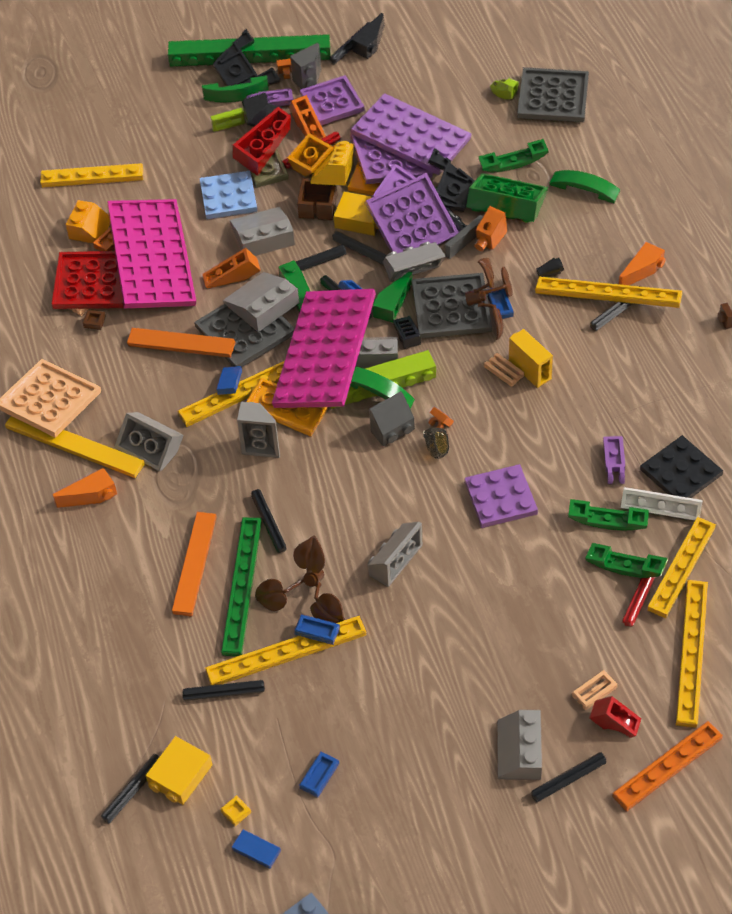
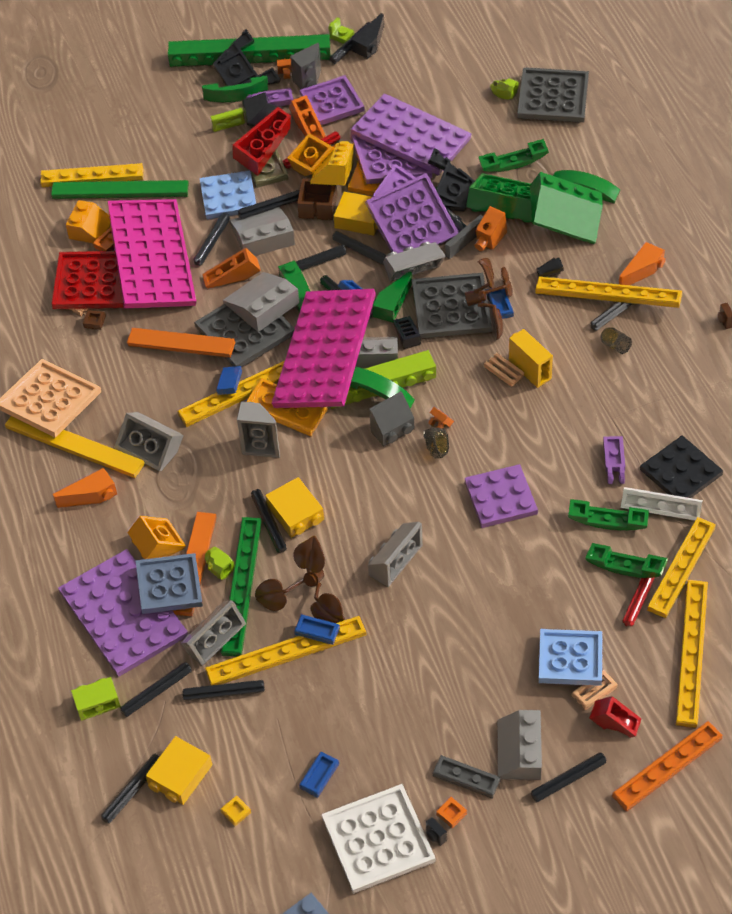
(95, 698): none -> lime brick
(111, 613): none -> medium lavender plate
(120, 189): none -> green tile
(155, 537): none -> light orange slope
(155, 689): none -> black axle
(168, 583): none -> sand blue plate
(211, 239): none -> black axle
(213, 632): none -> light grey slope
(219, 563): none -> lime rock
(256, 848): blue tile -> none
(268, 204): none -> black axle
(295, 507): none -> yellow brick
(338, 32): none -> lime bracket
(378, 838): none -> white plate
(435, 831): none -> black plate
(451, 812): none -> orange plate
(466, 776): none -> dark grey tile
(566, 207): none -> slope
(570, 657): none -> light blue plate
(616, 340): none -> clear smoke rock

